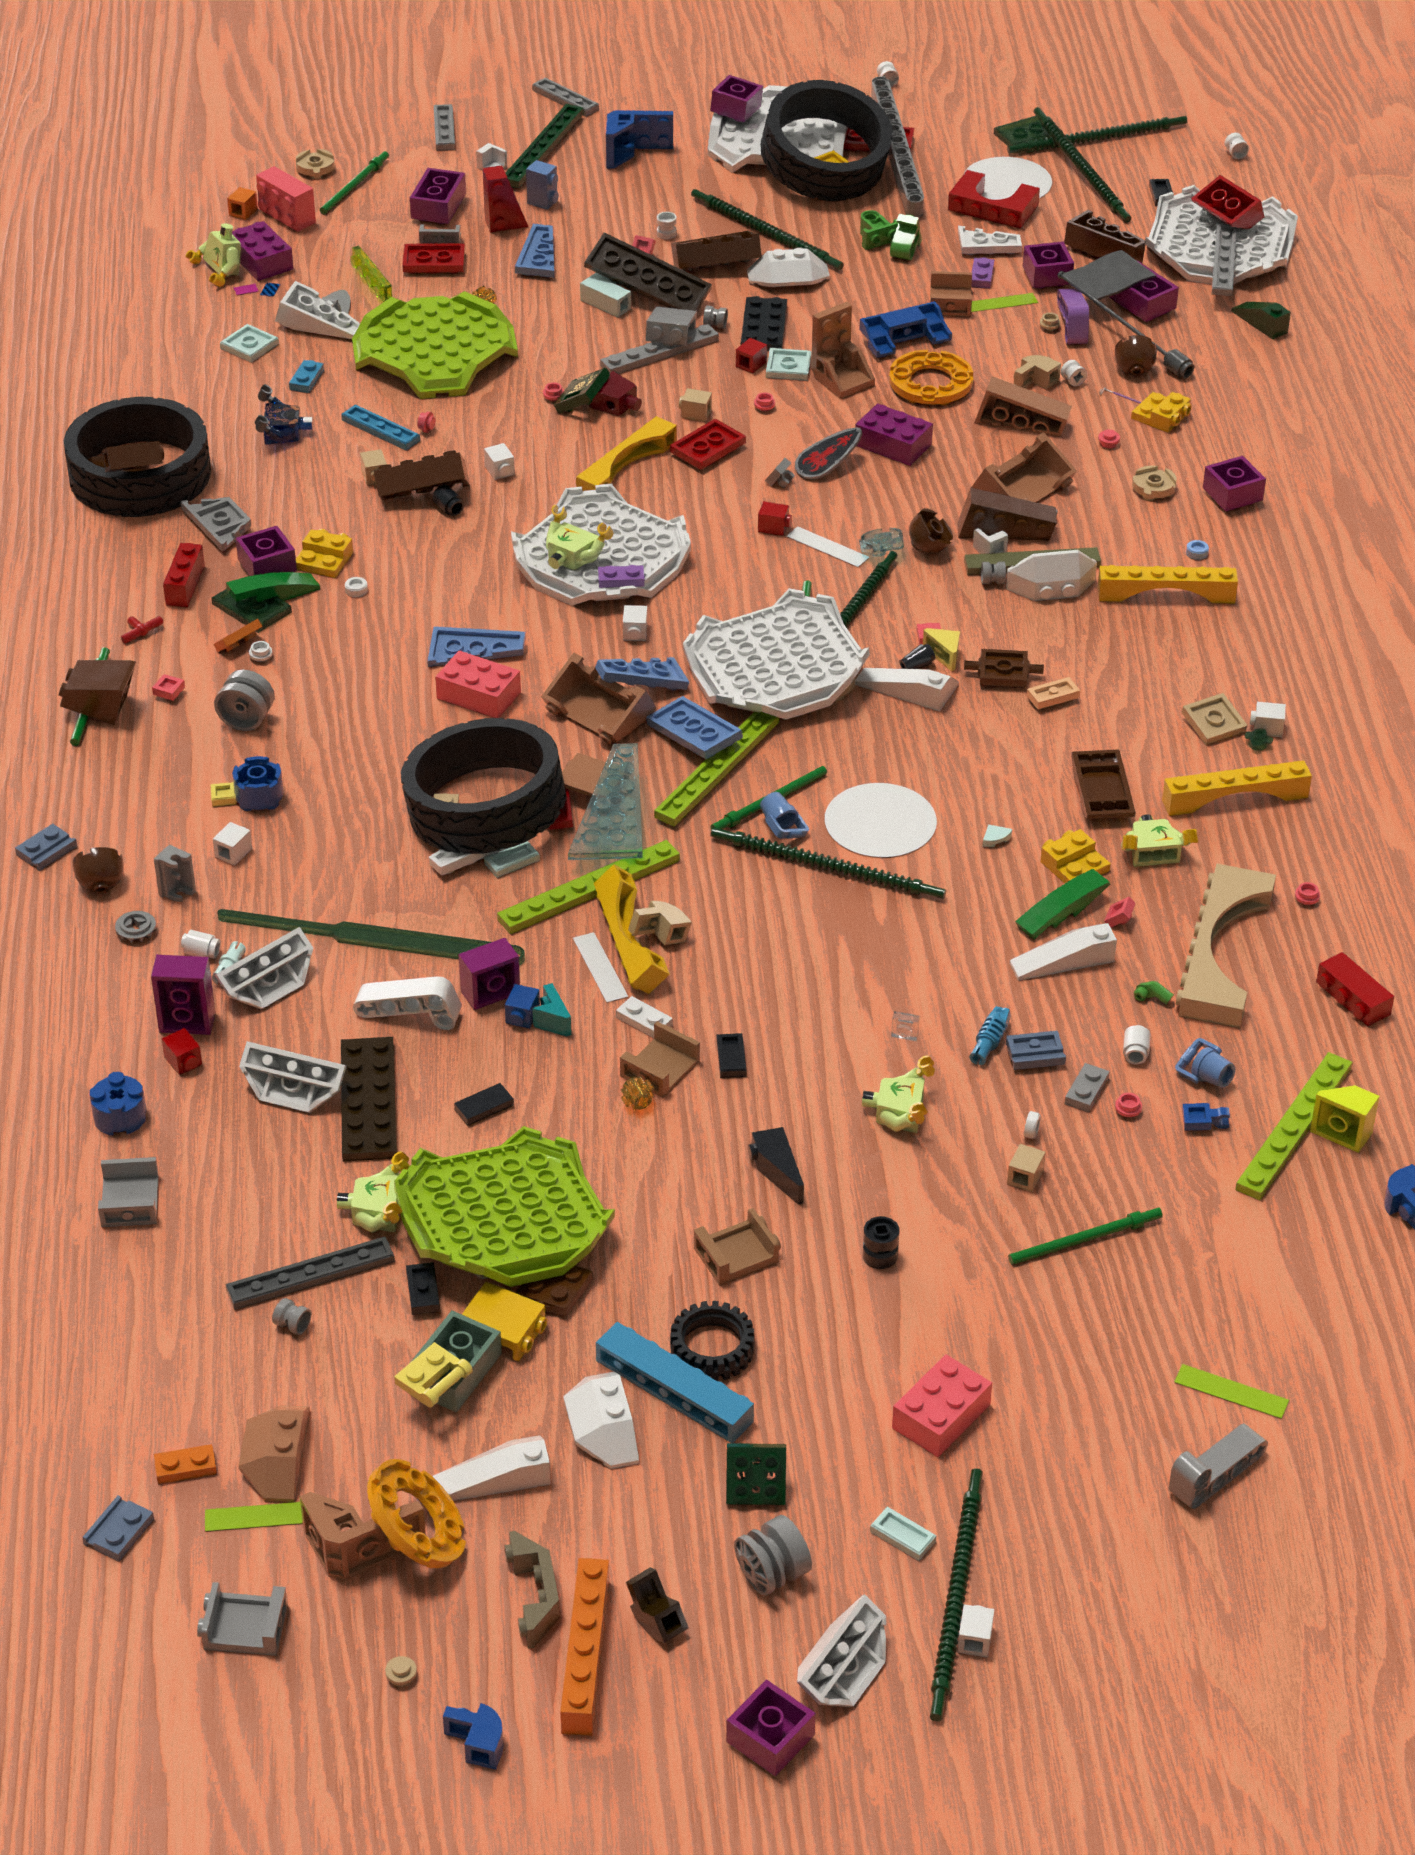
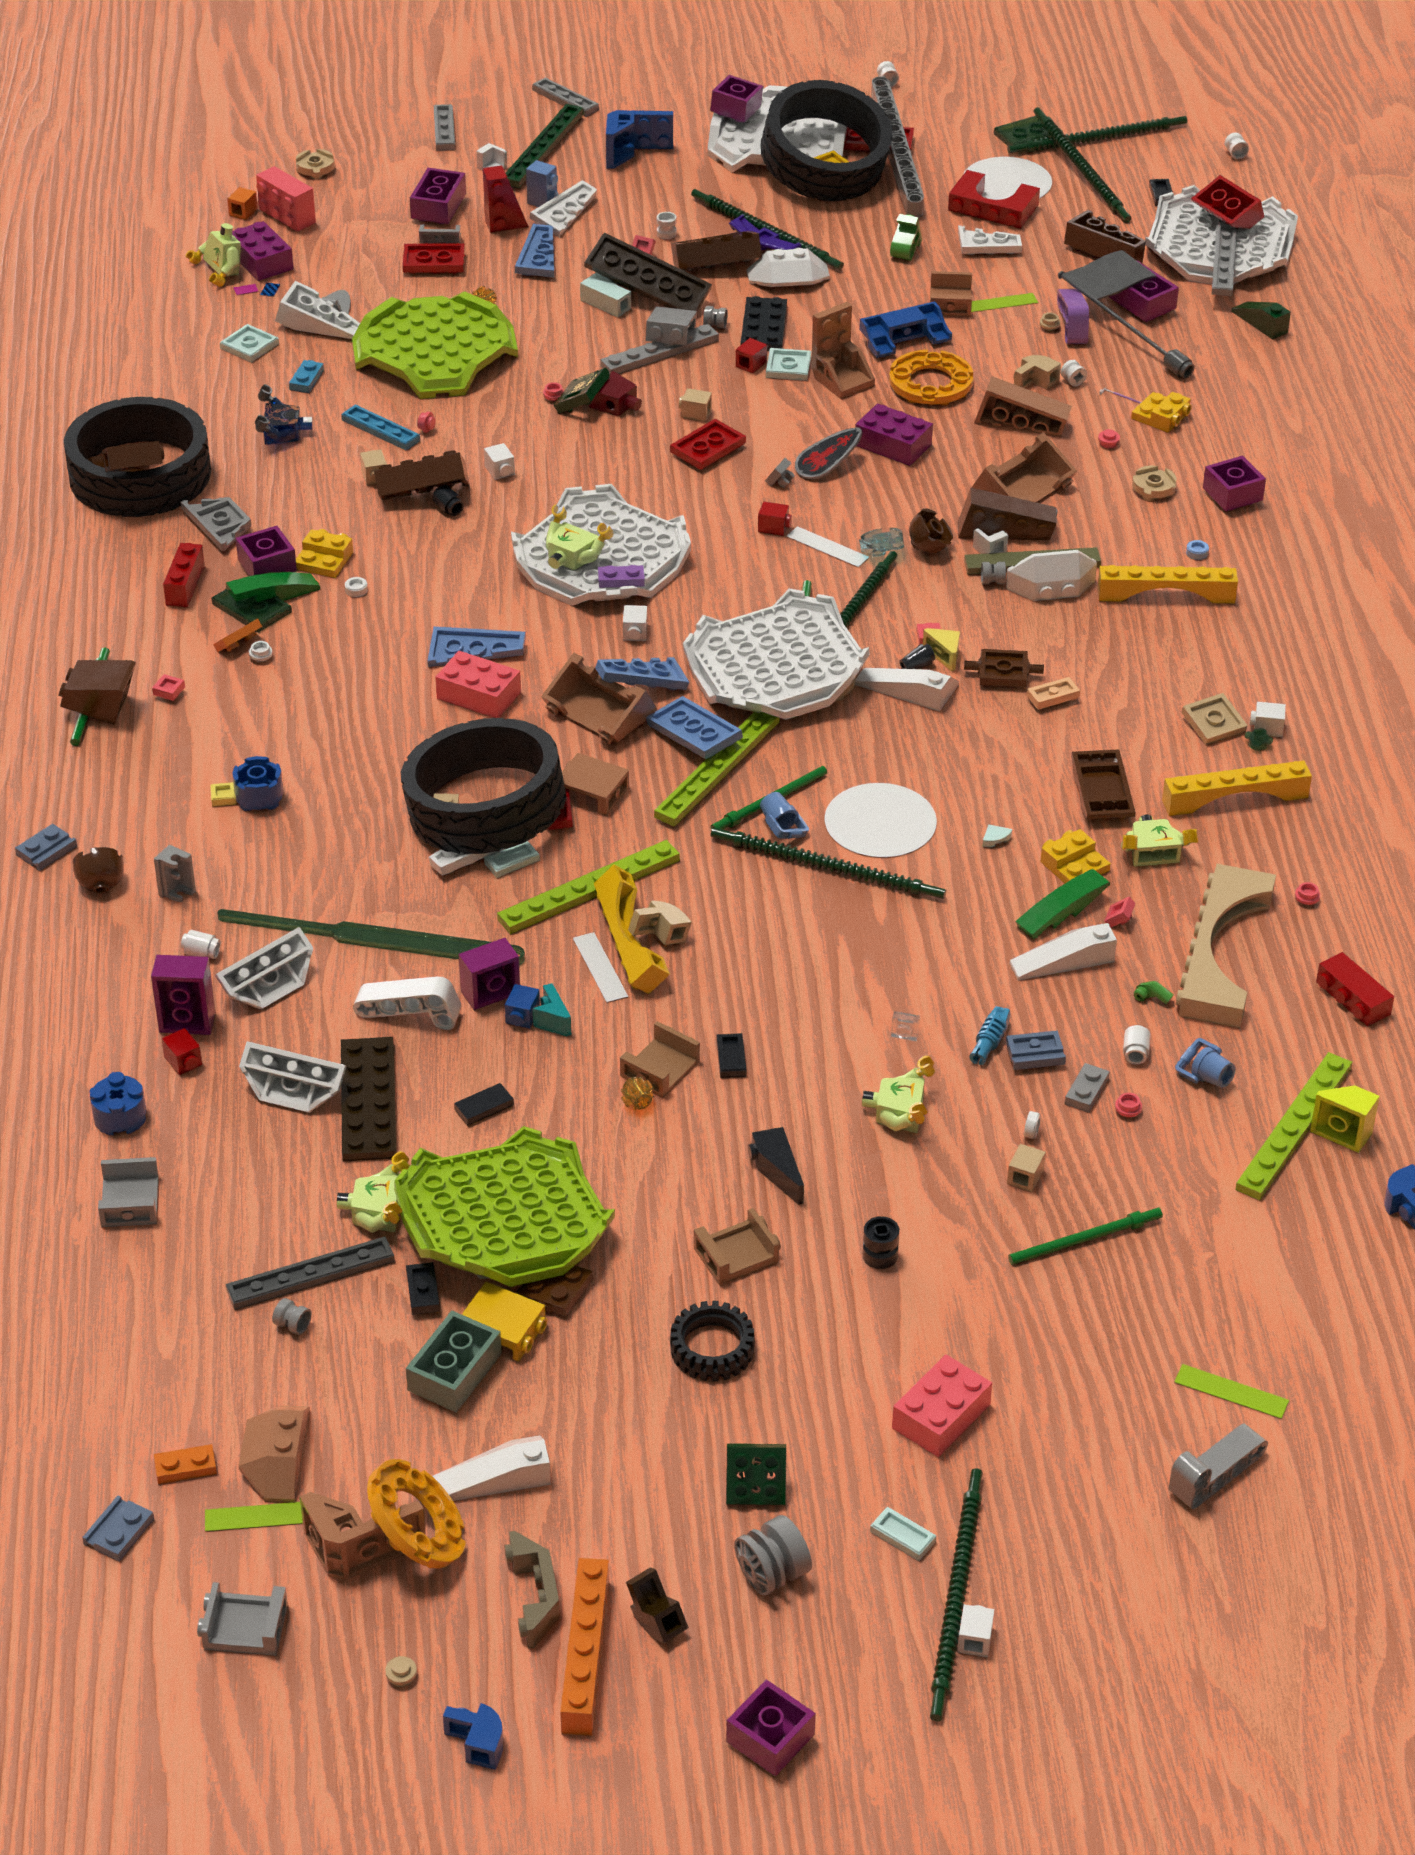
(140, 629): red piece -> none
(141, 919): light grey gear -> none
(232, 843): brick -> none
(232, 956): light aqua pin -> none
(244, 700): light grey wheel -> none
(371, 274): clear neon green plate -> none
(374, 165): green bar -> none
(427, 1369): light yellow plate -> none
(565, 207): none -> white wing
(602, 1420): white wedge -> none
(613, 815): clear light blue wing -> none
(642, 1016): white plate -> none
(650, 439): yellow arch -> none
(675, 1382): dark azure brick -> none
(764, 401): coral plate -> none
(768, 238): none -> dark purple plate
(846, 1656): white wedge -> none
(876, 229): bright green pin -> none
(982, 272): medium lavender plate -> none
(1044, 263): magenta brick -> none
(1135, 355): reddish brown cylinder -> none
(1201, 1117): blue plate -> none

